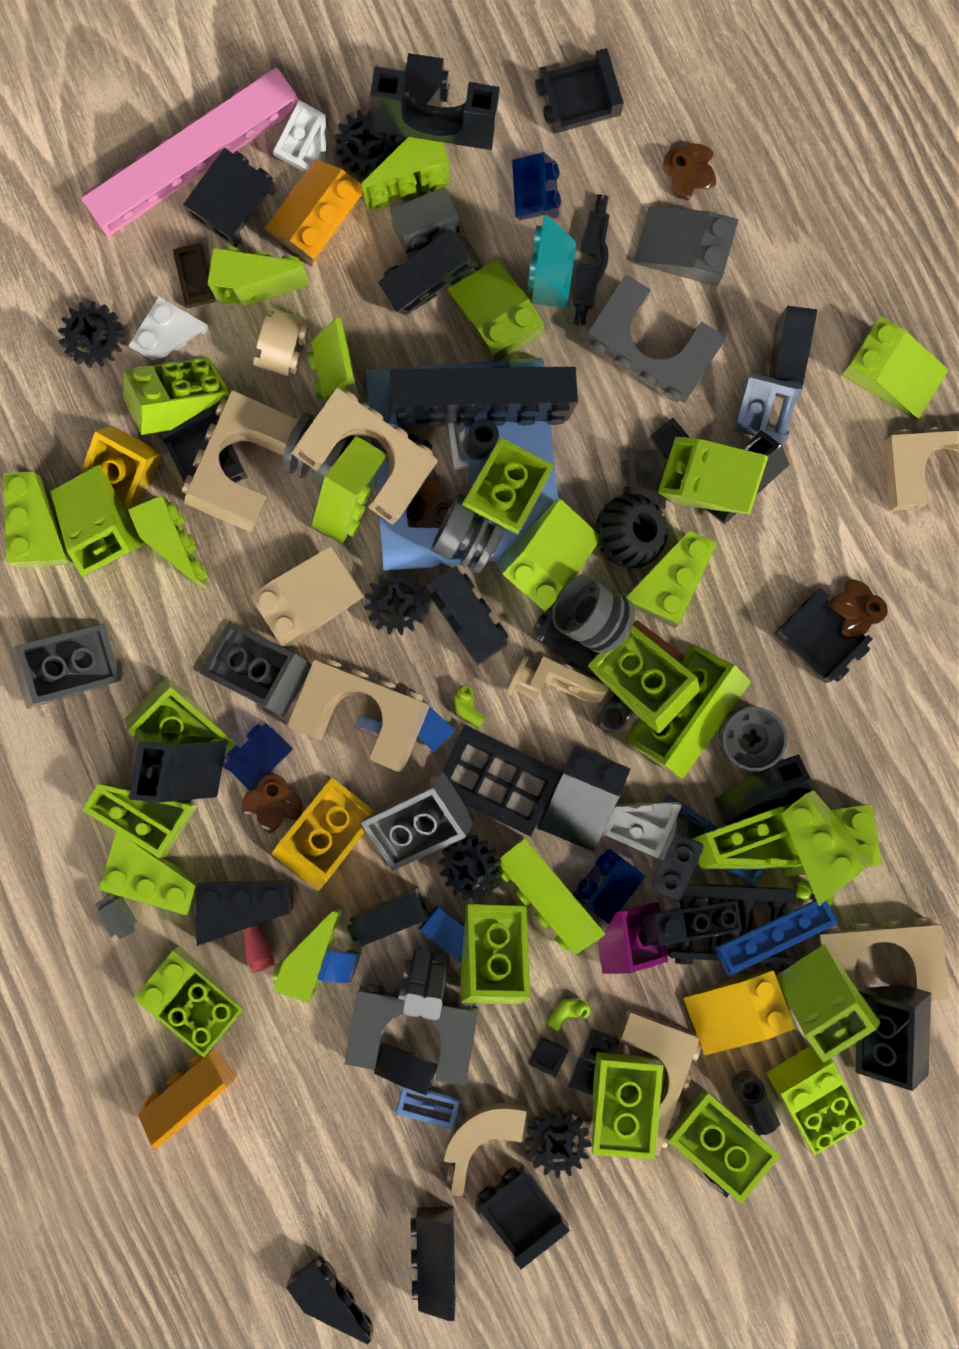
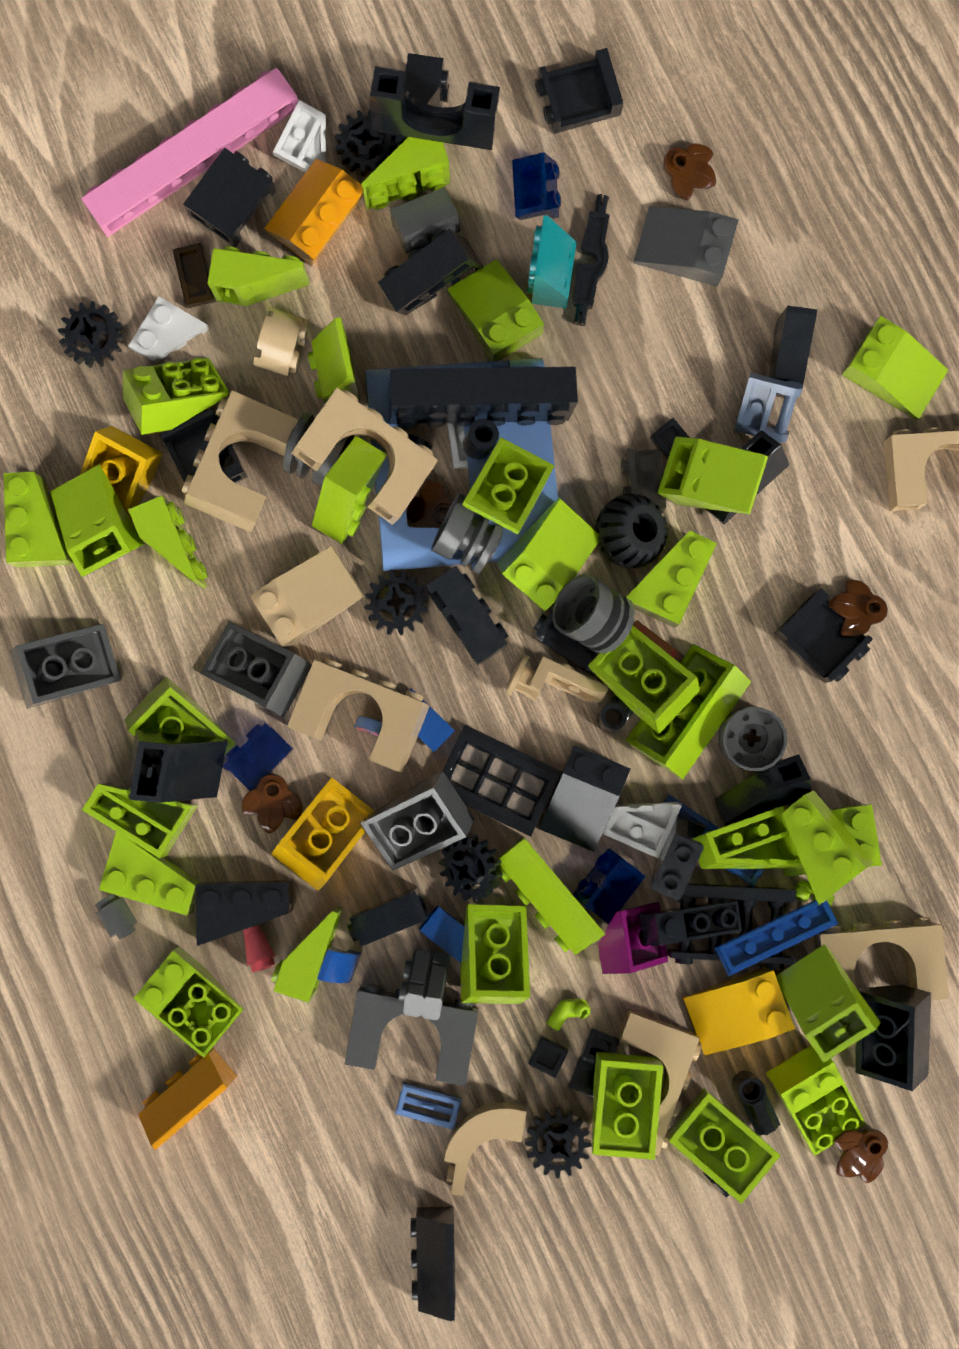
(325, 1300): black slope -> none
(405, 1069): black slope -> none
(465, 708): lime arm -> none
(522, 1215): black panel -> none
(613, 337): dark grey arch -> none
(858, 1156): none -> reddish brown plate

